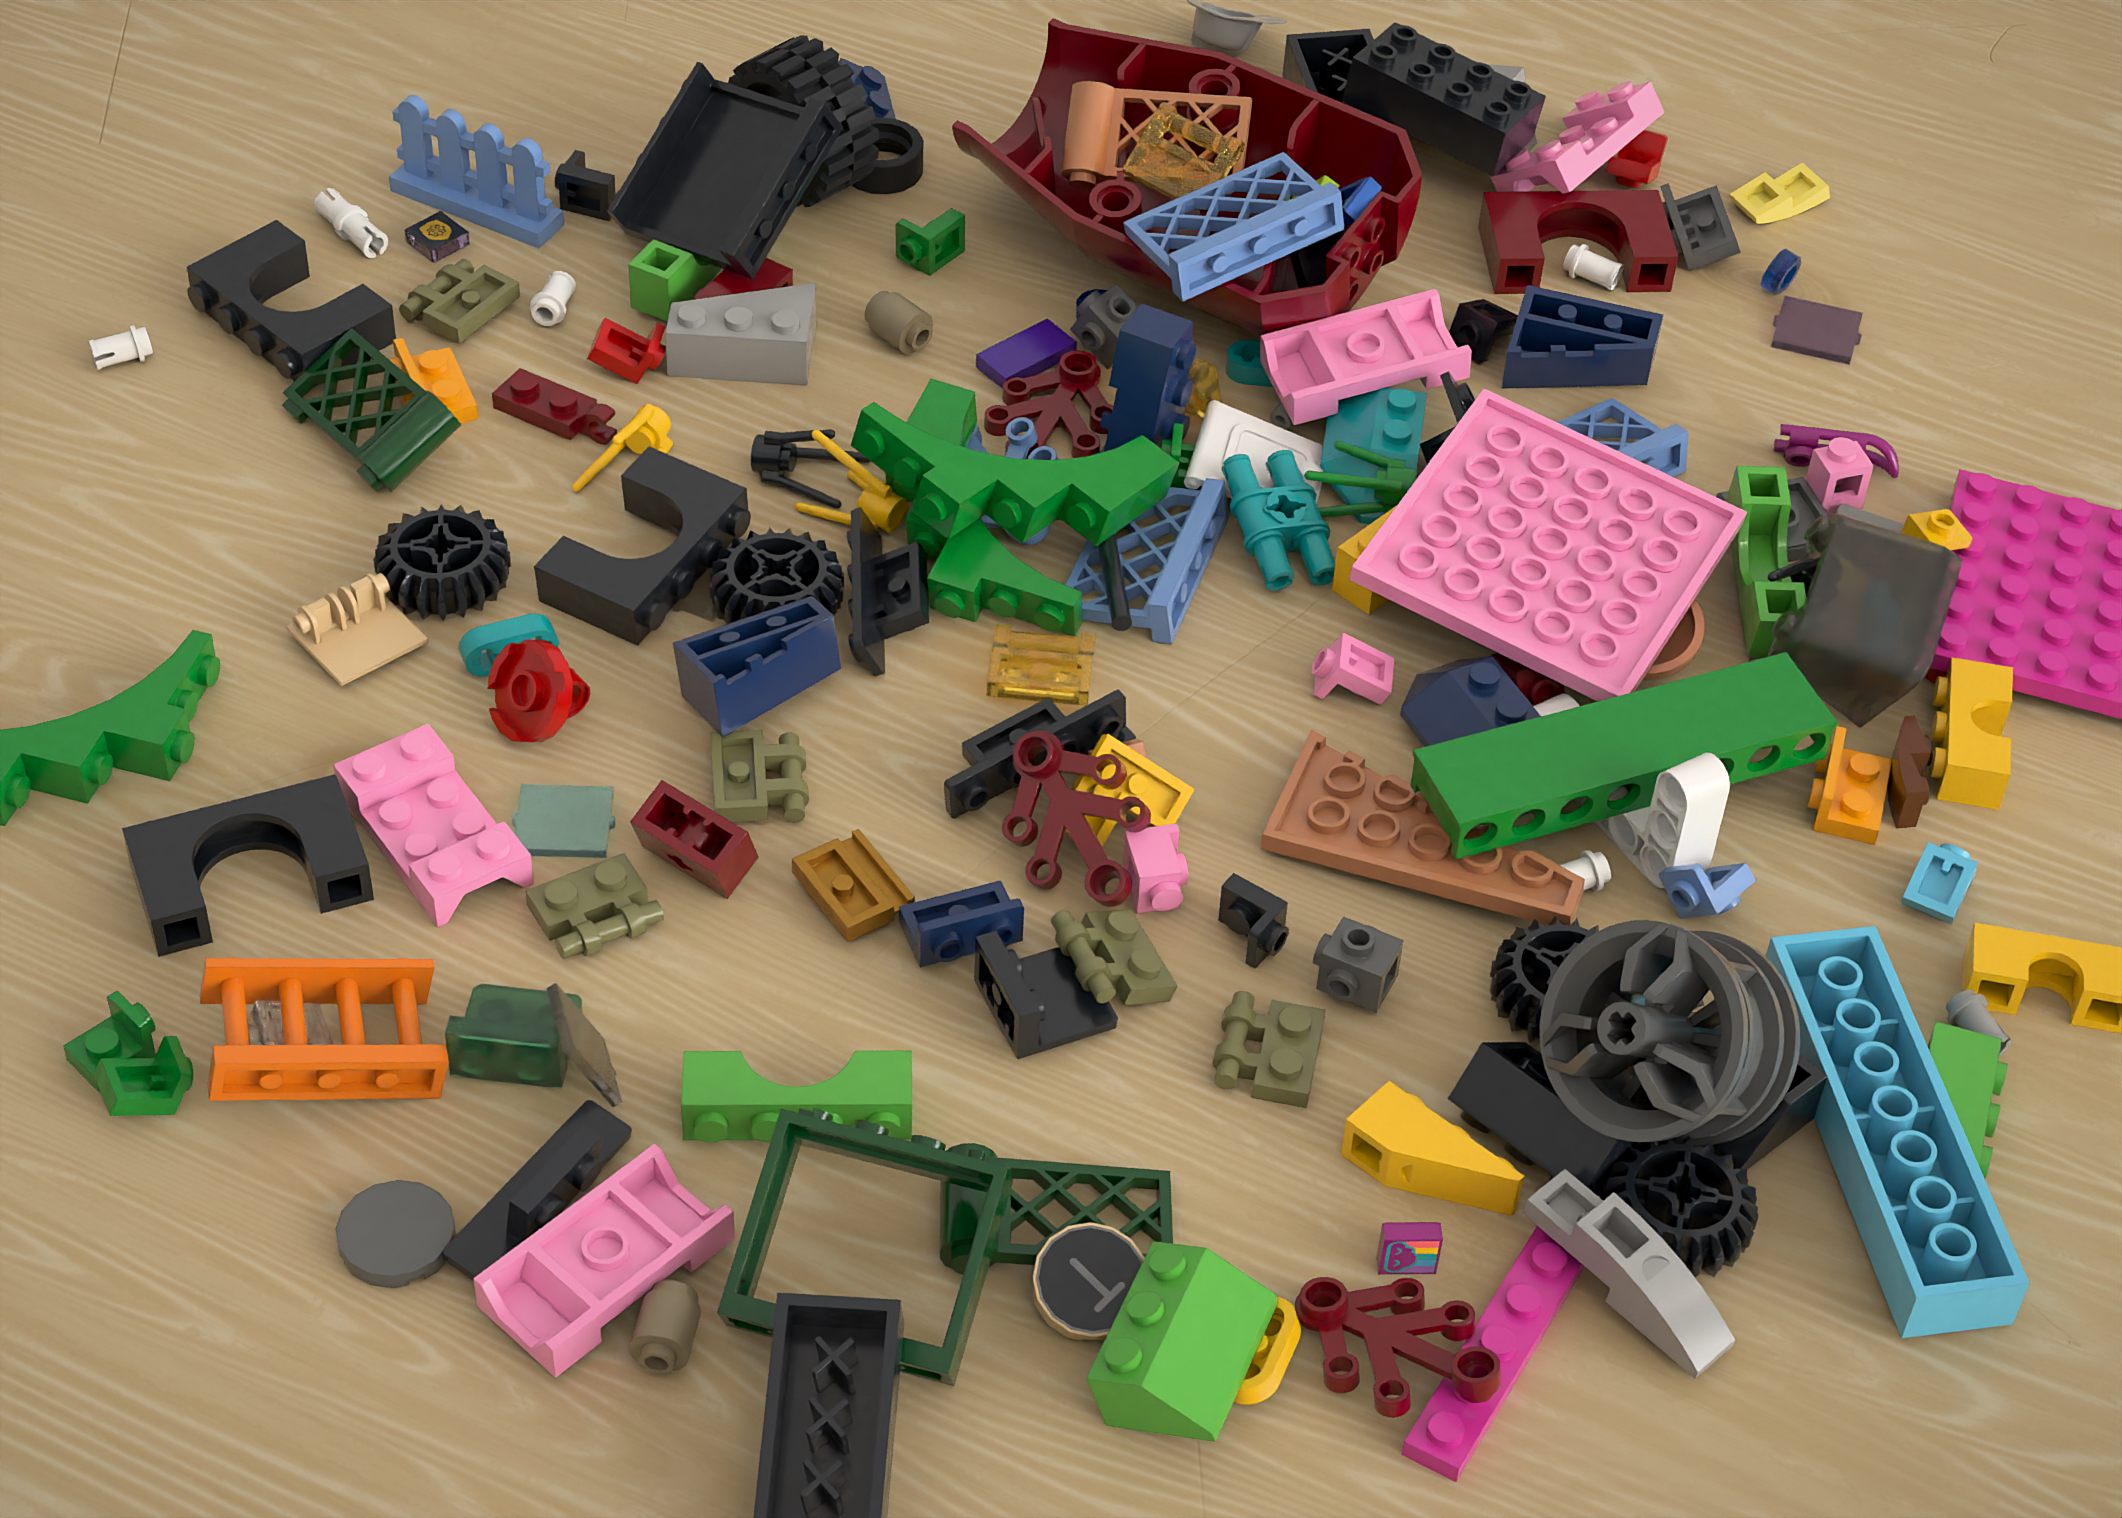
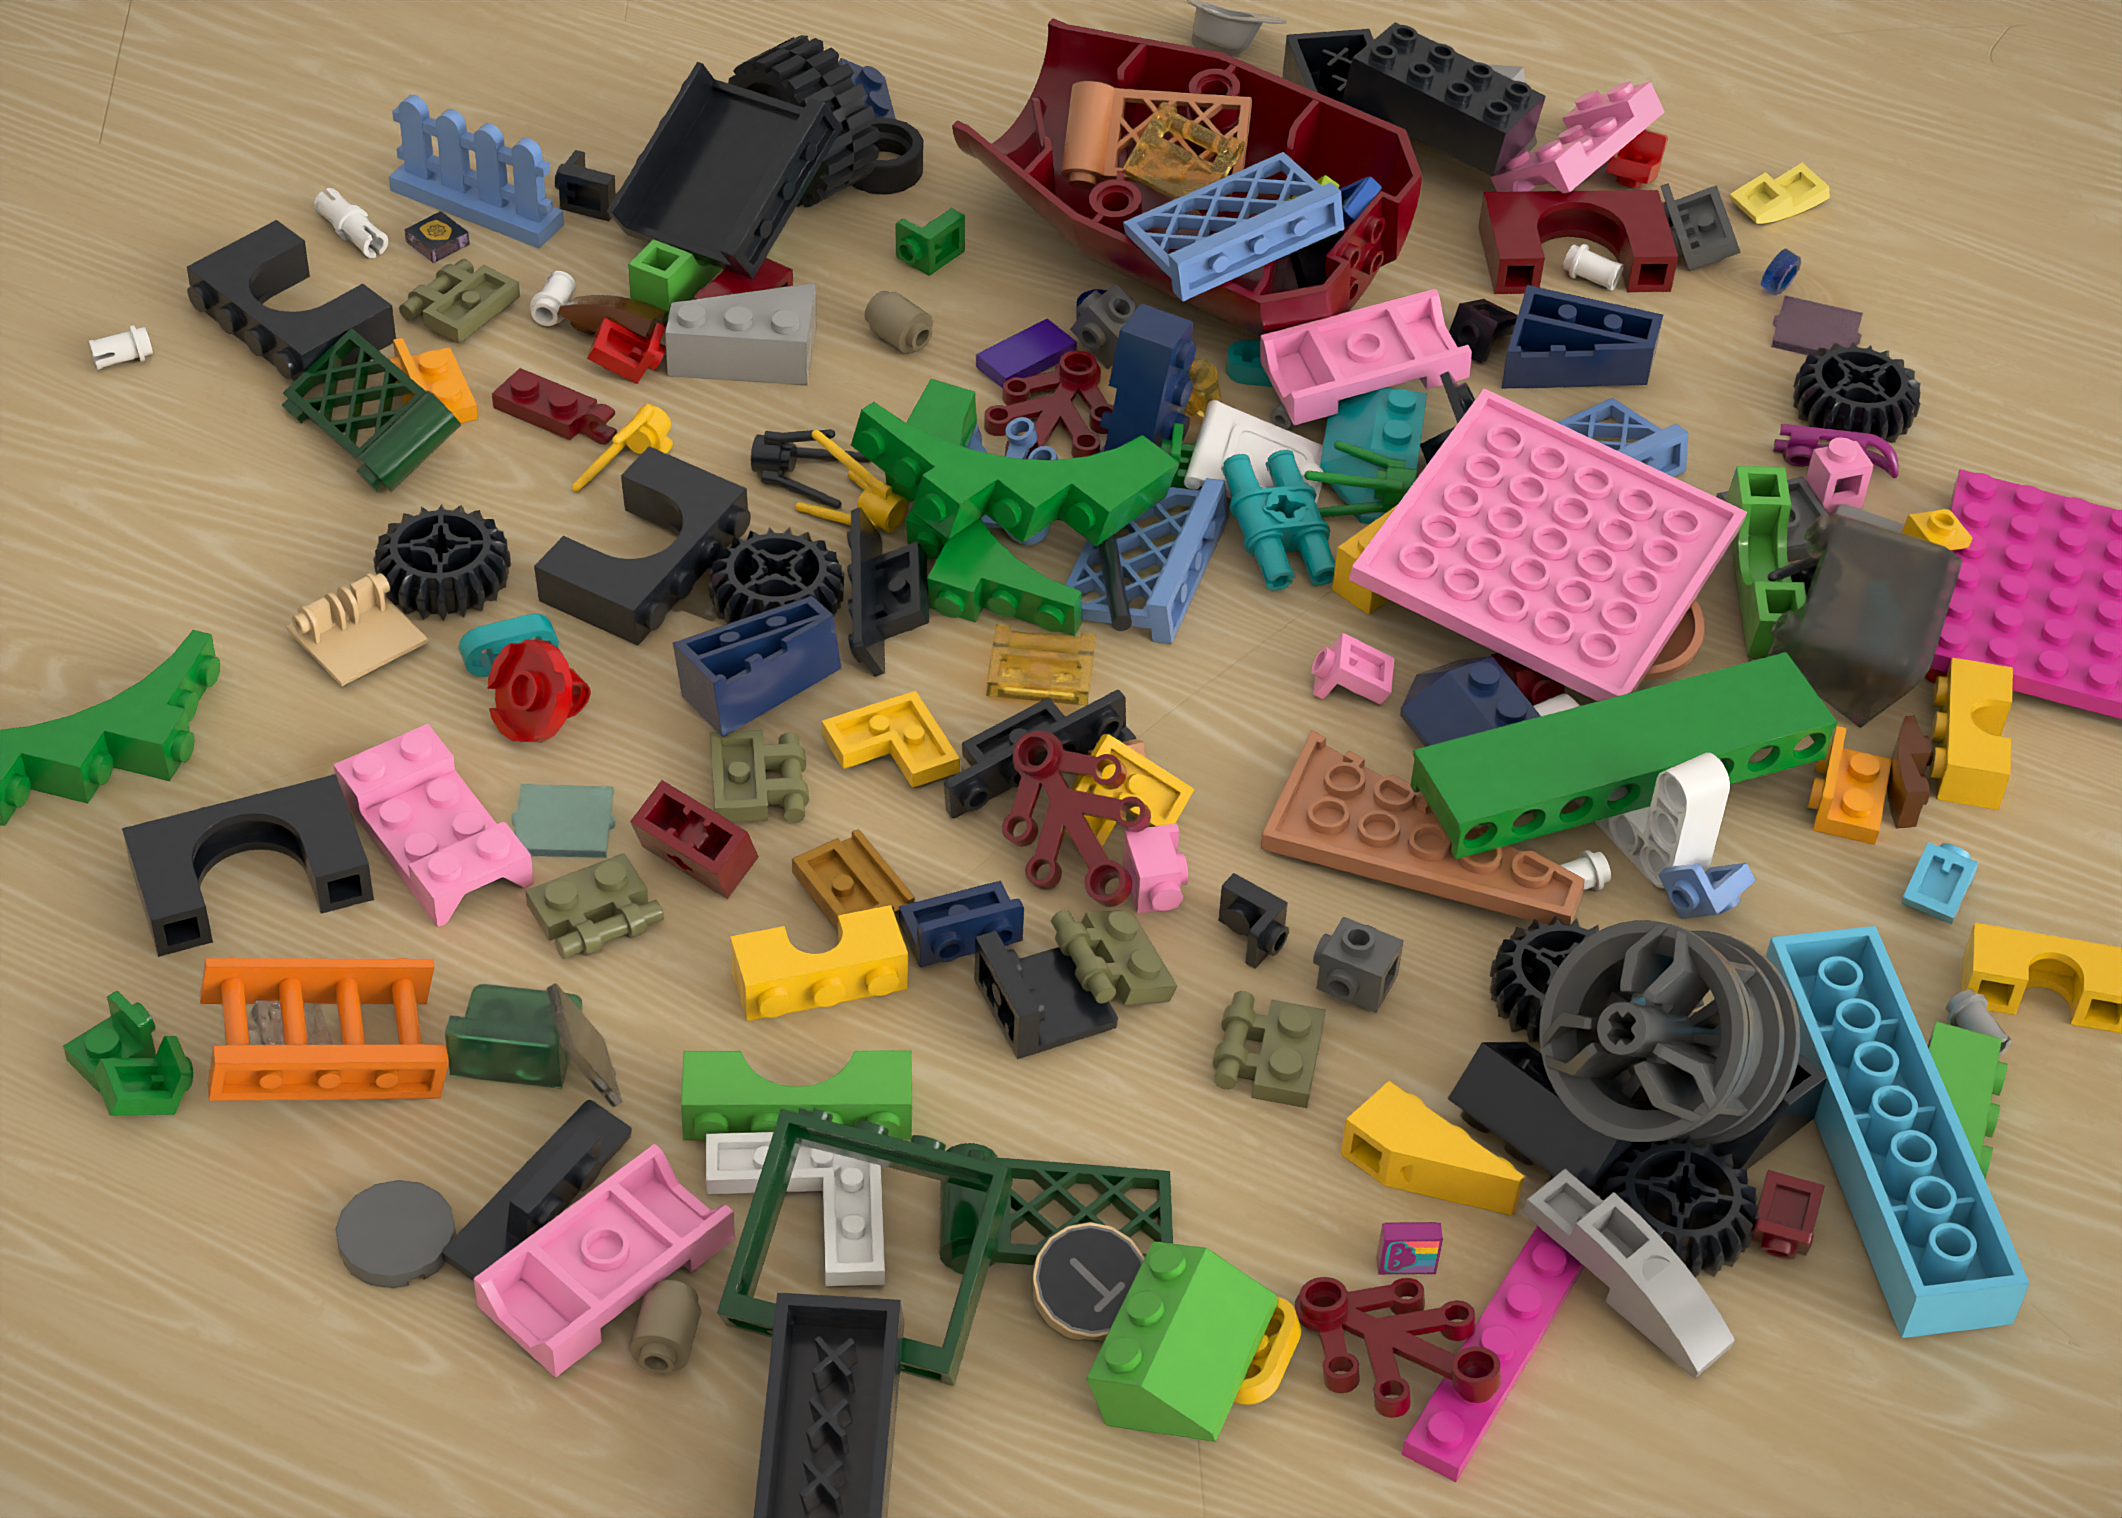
(590, 310): none -> reddish brown slope
(781, 979): none -> yellow arch
(849, 1199): none -> white plate
(897, 728): none -> yellow plate
(1787, 1215): none -> dark red bracket
(1857, 392): none -> black gear

